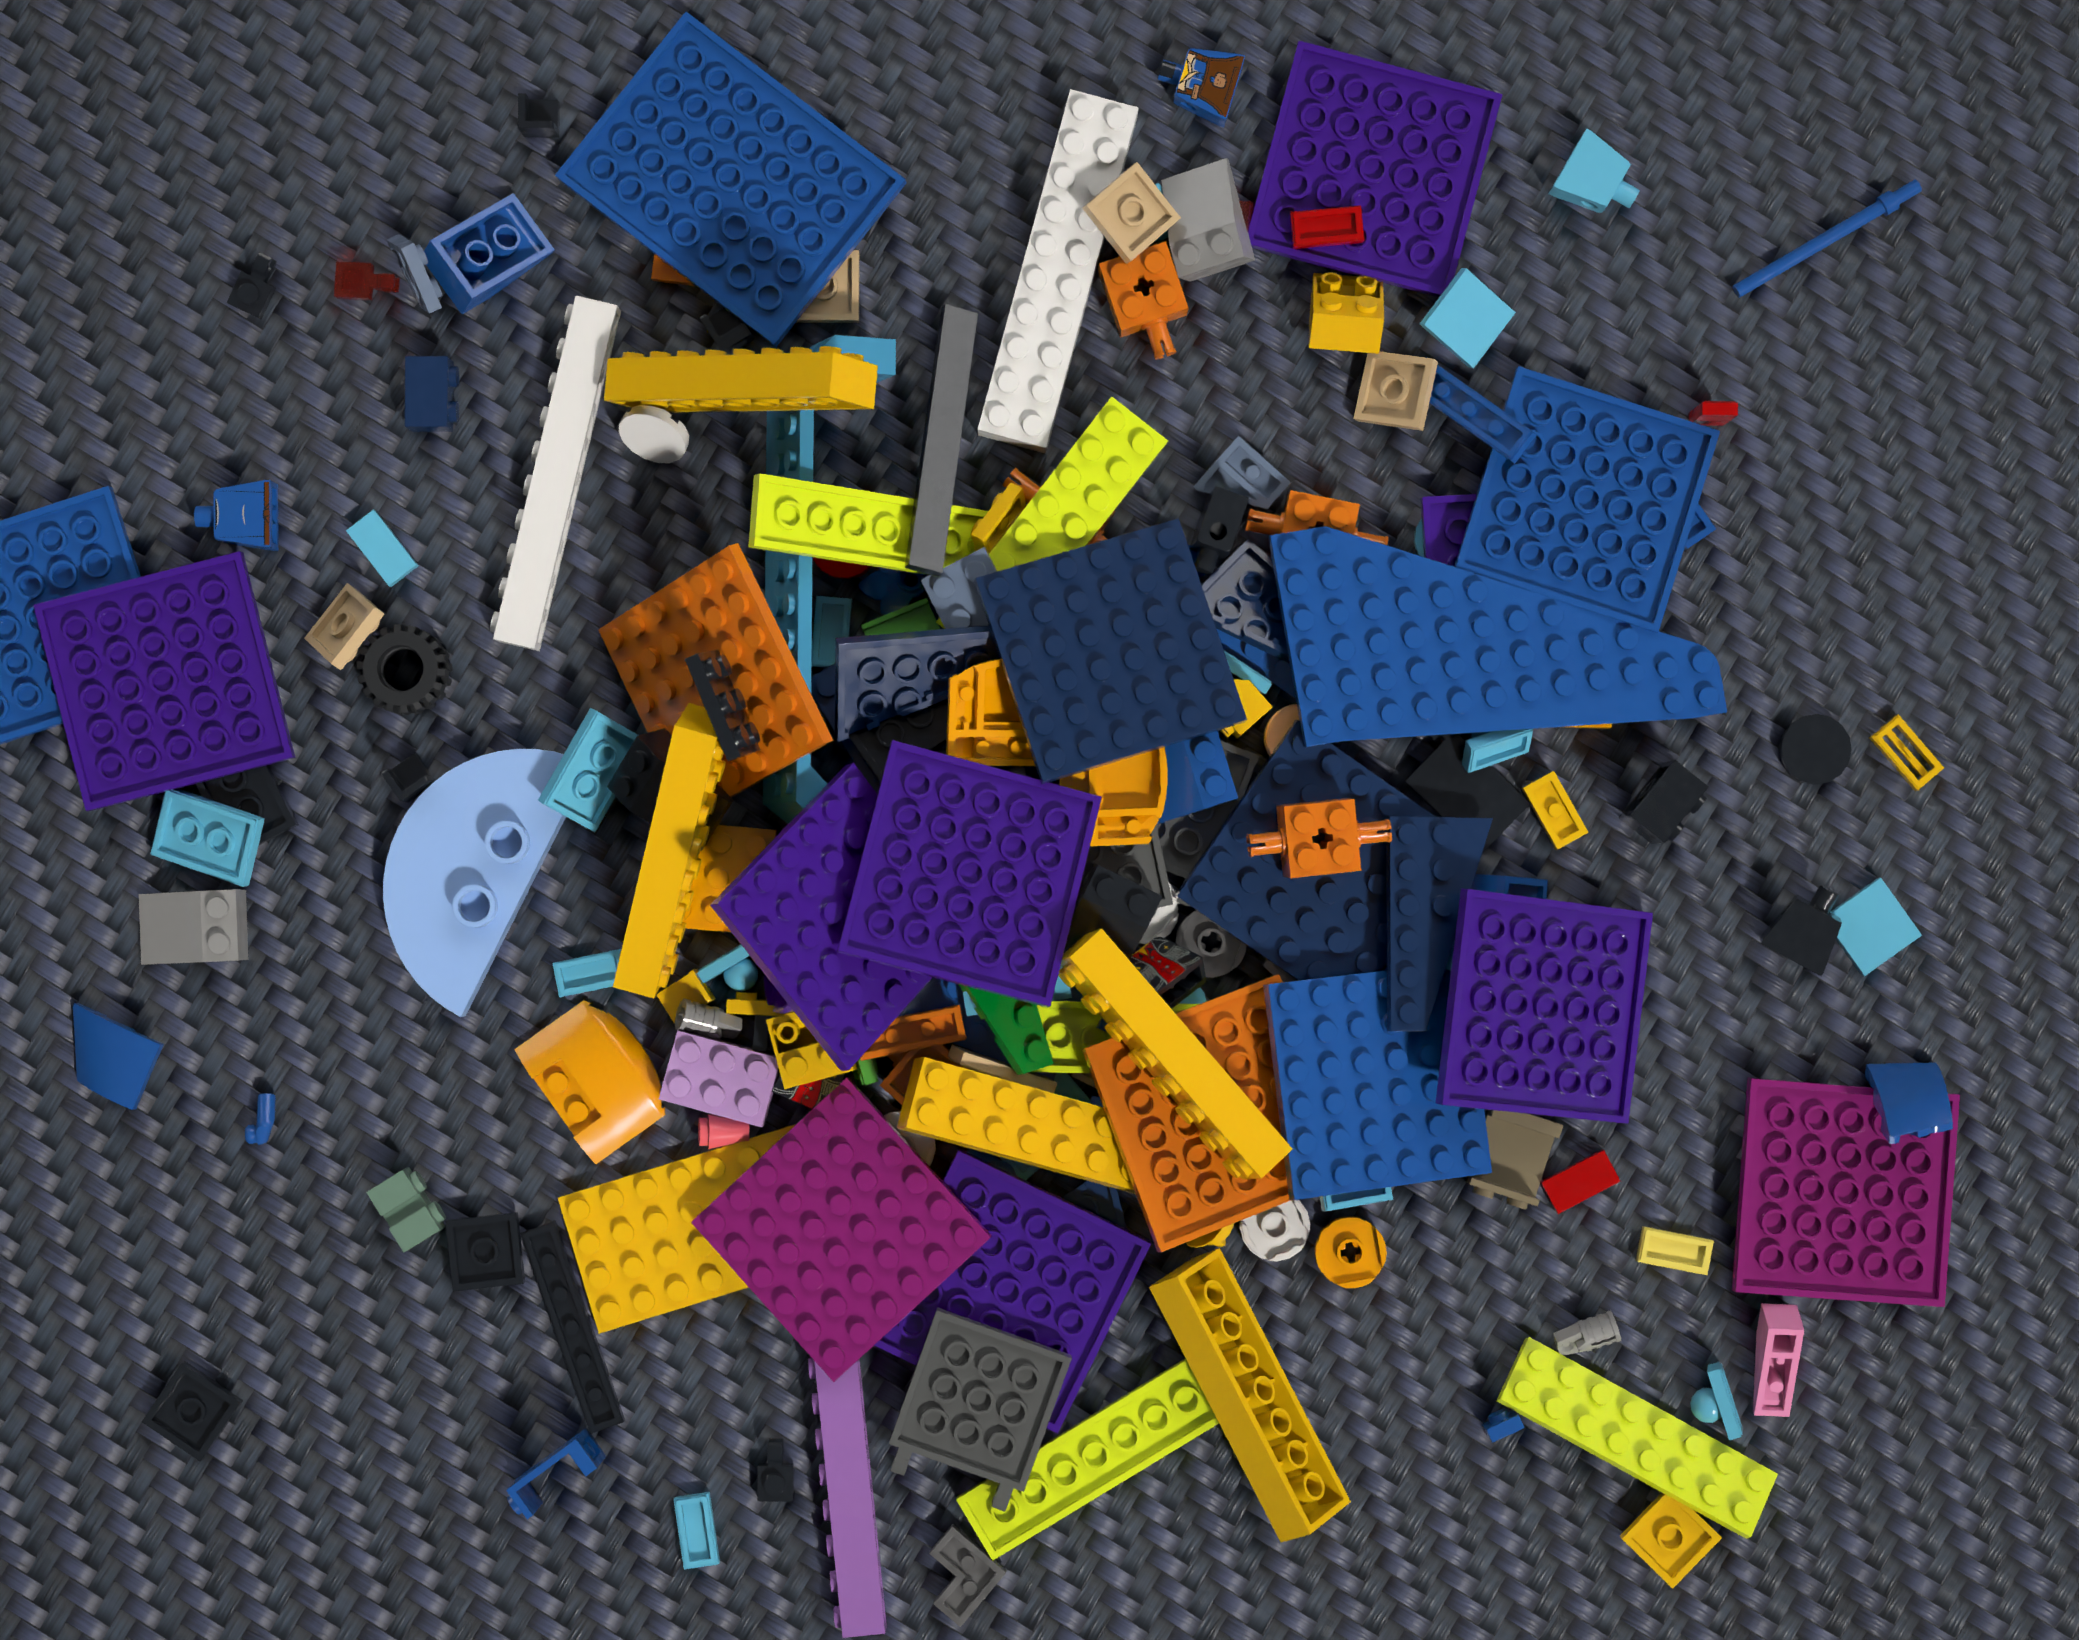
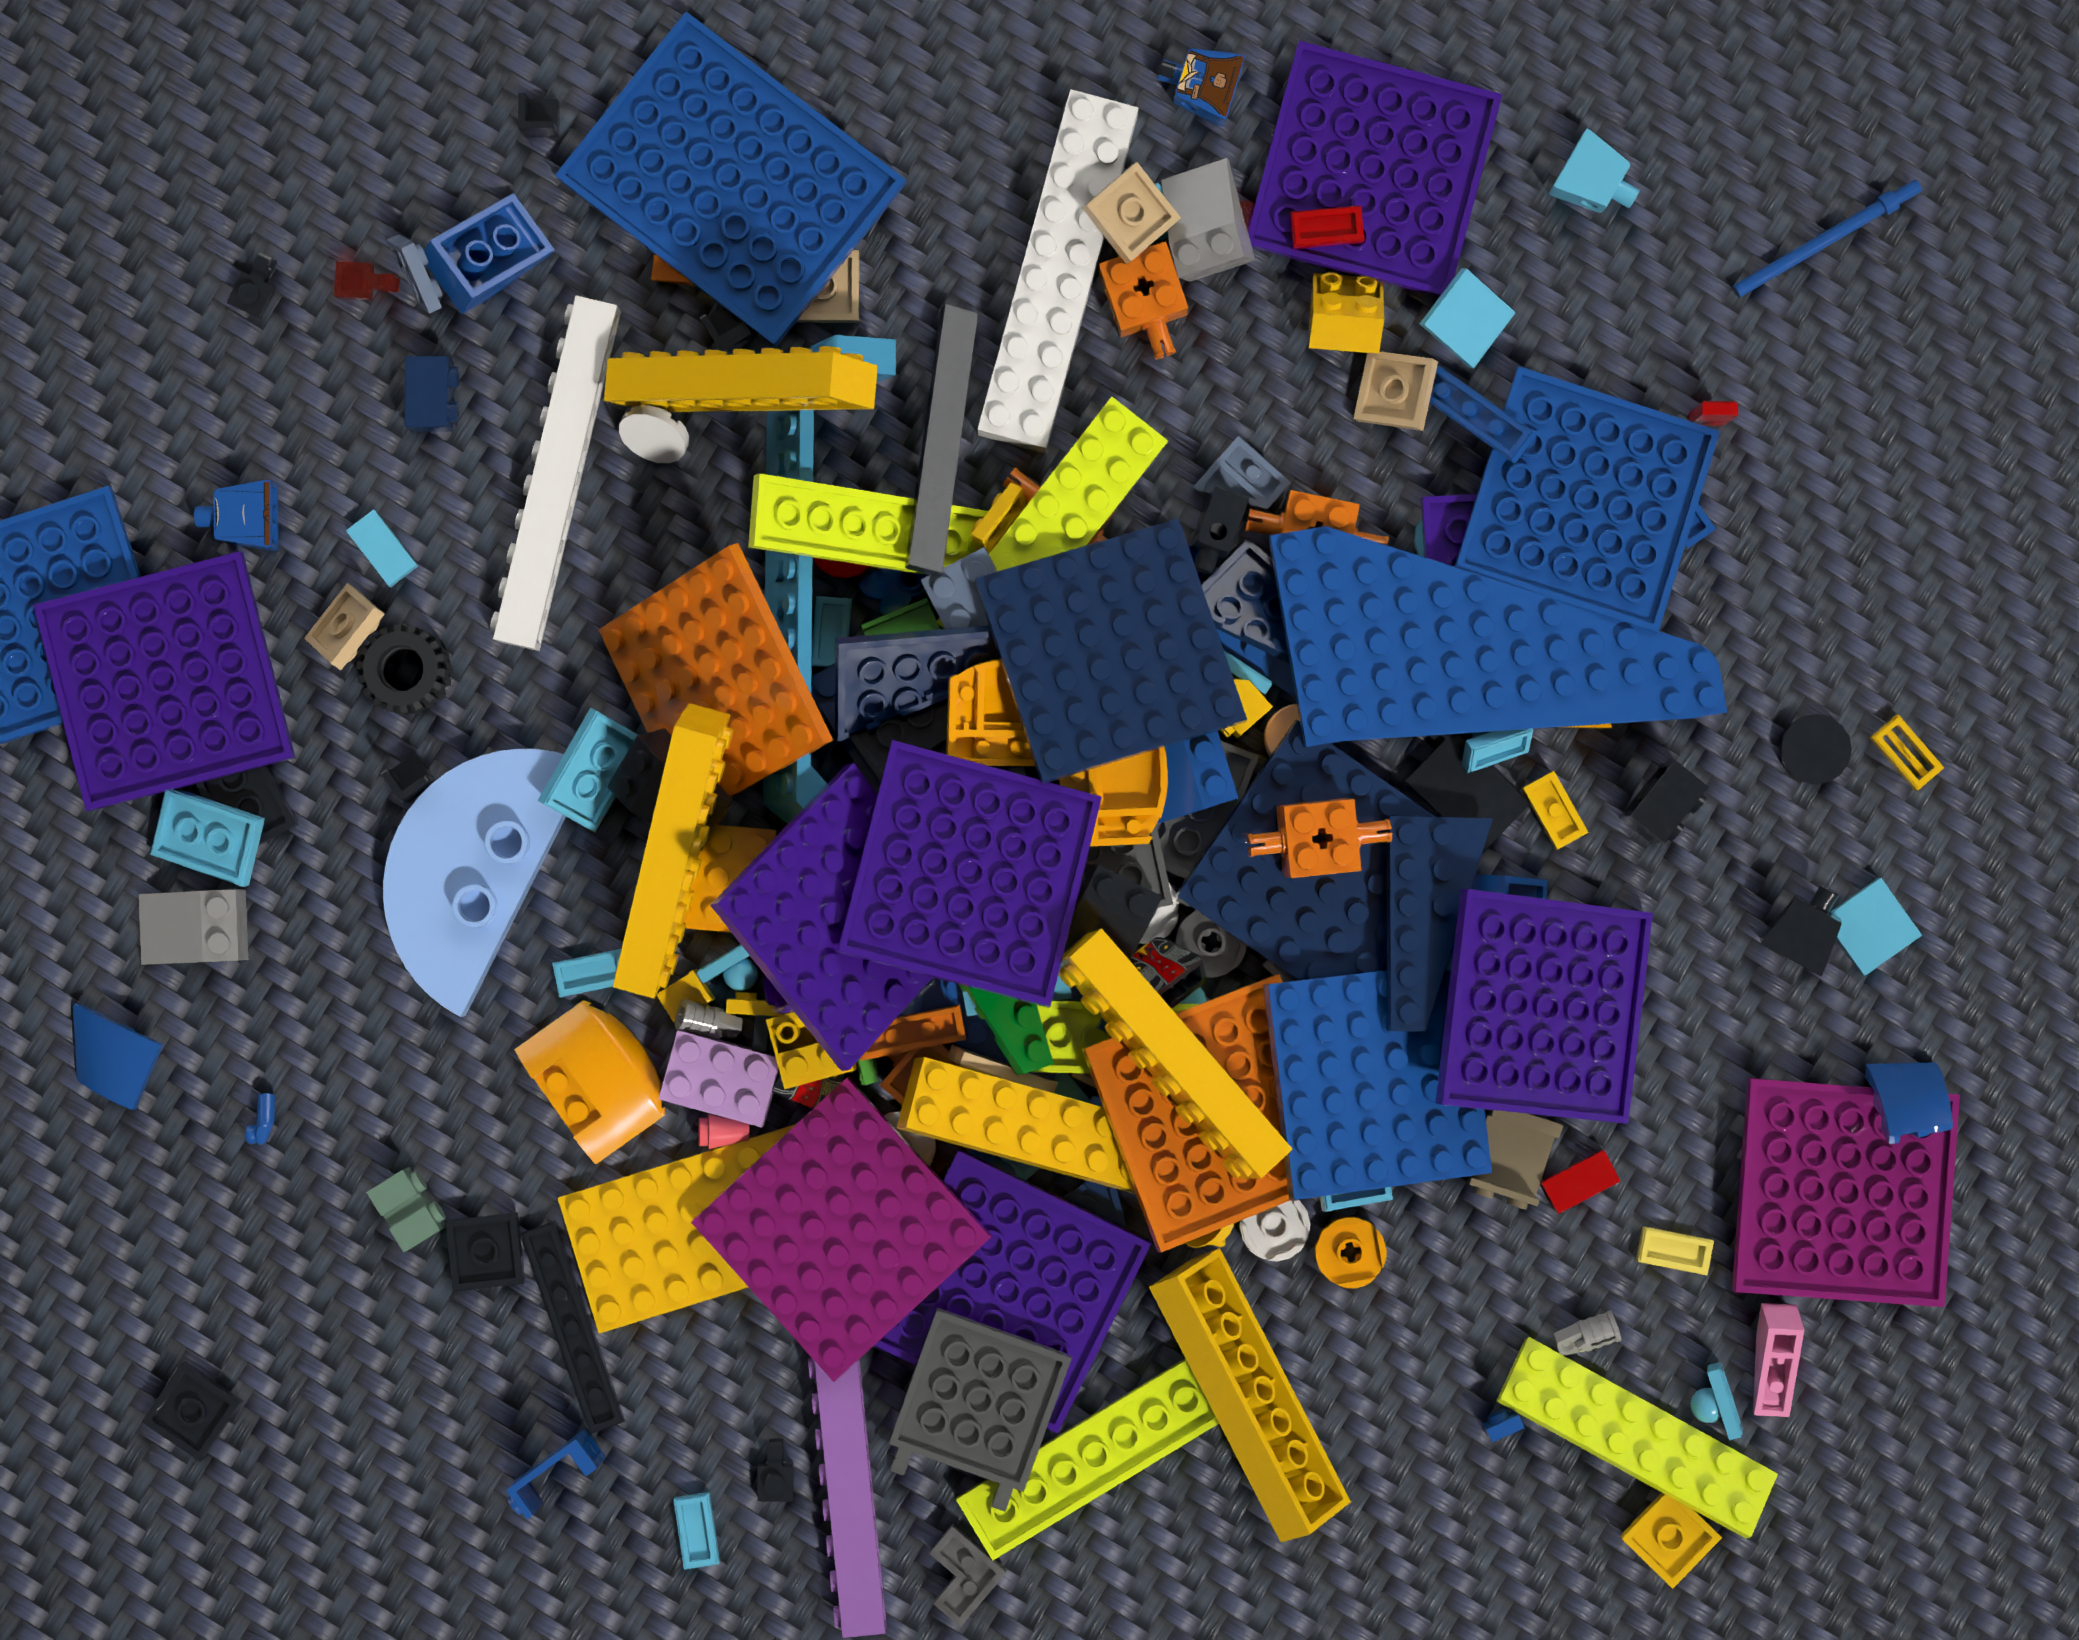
(723, 704): black plate -> none

